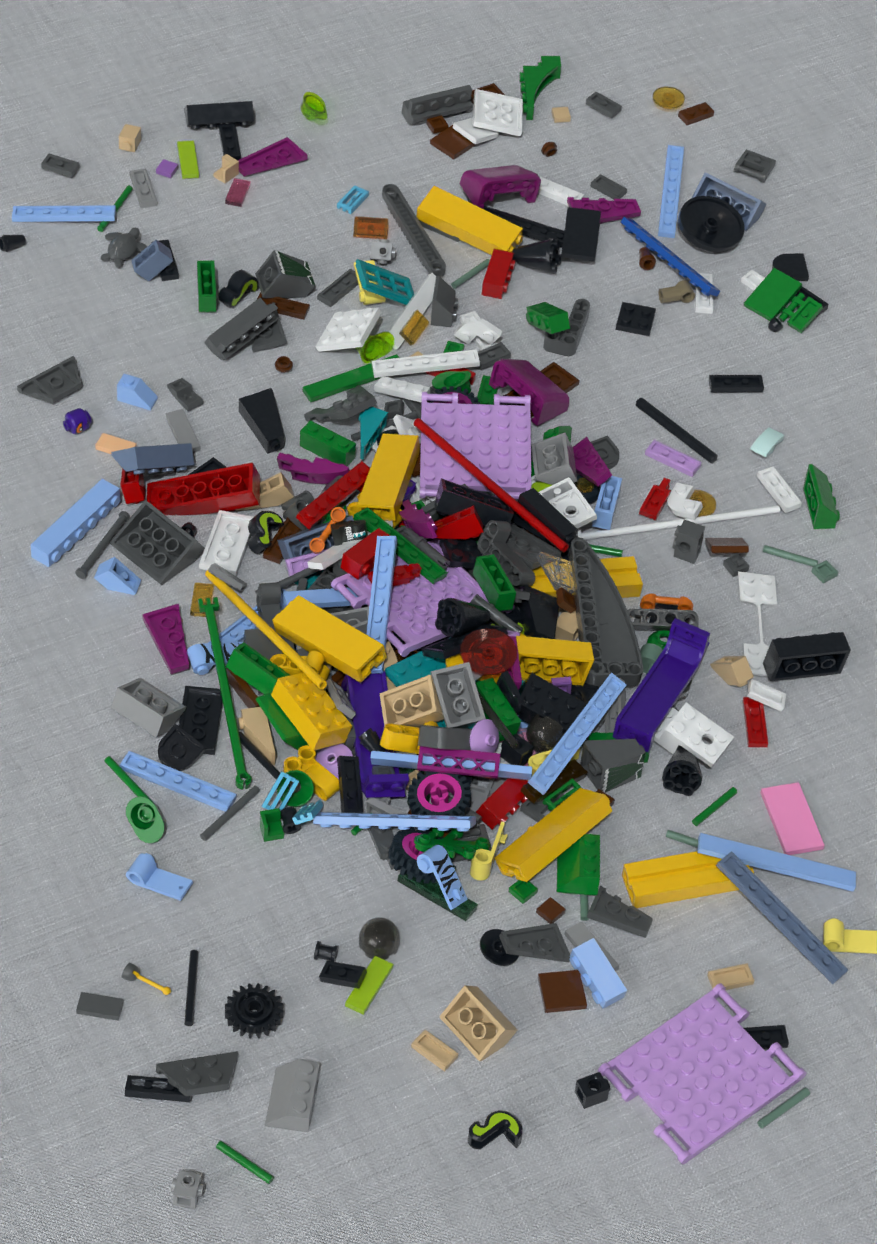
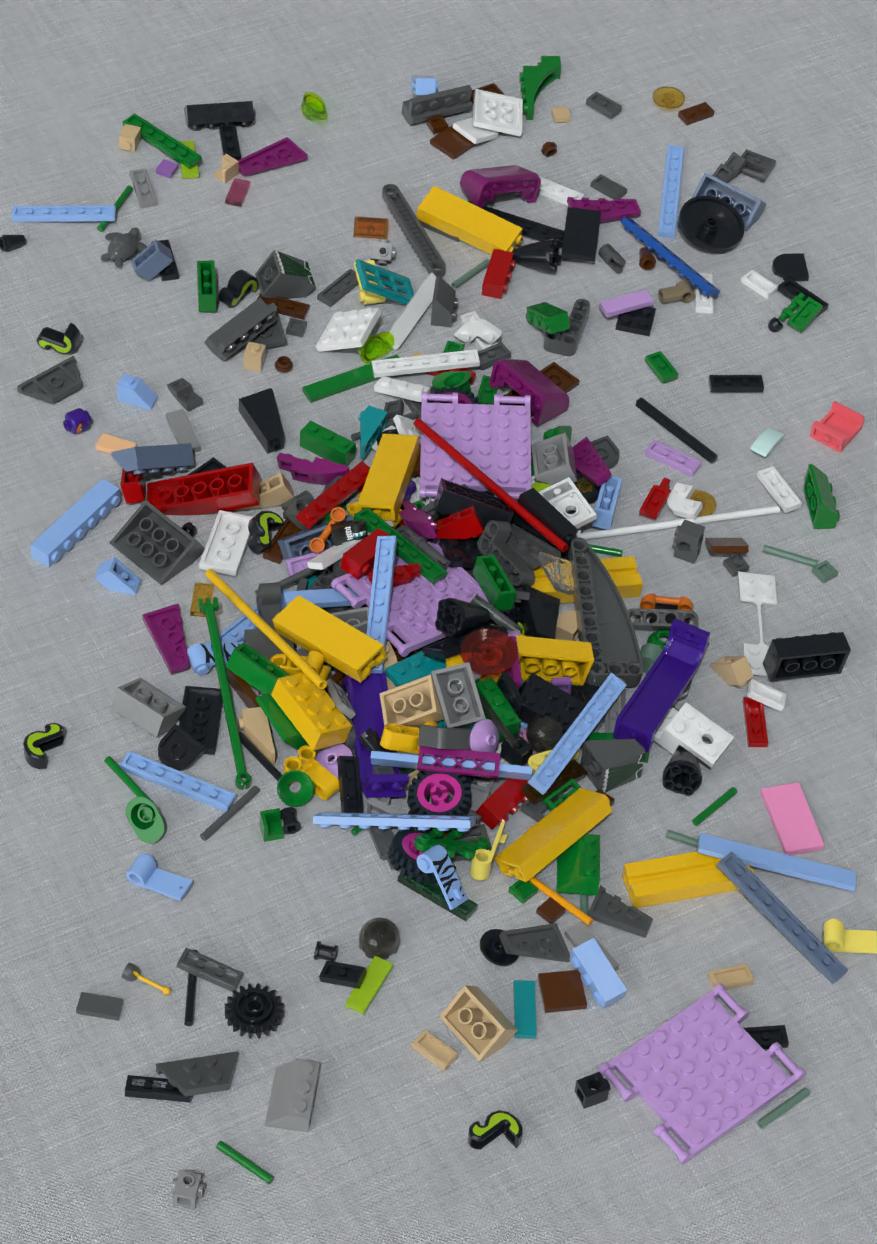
(41, 741): none -> black animal
(59, 341): none -> black animal
(60, 165): dark grey plate -> none
(82, 572): dark grey bar -> none
(164, 142): none -> green tile
(209, 969): none -> dark grey tile
(227, 577): tile -> none
(254, 356): none -> tan brick
(289, 778): medium azure tile -> none
(296, 327): none -> dark grey tile
(309, 811): medium azure tile -> none
(356, 200): medium azure tile -> none
(357, 401): dark grey wing -> none
(414, 327): clear yellow tile -> none
(423, 84): none -> light blue brick
(524, 1009): none -> teal tile
(562, 901): none -> light orange bar
(565, 600): reddish brown plate -> none
(612, 257): none -> dark grey hinge
(626, 303): none -> lavender tile
(661, 367): none -> green plate
(731, 168): none -> dark grey slope
(772, 294): green tile -> none
(837, 427): none -> coral panel

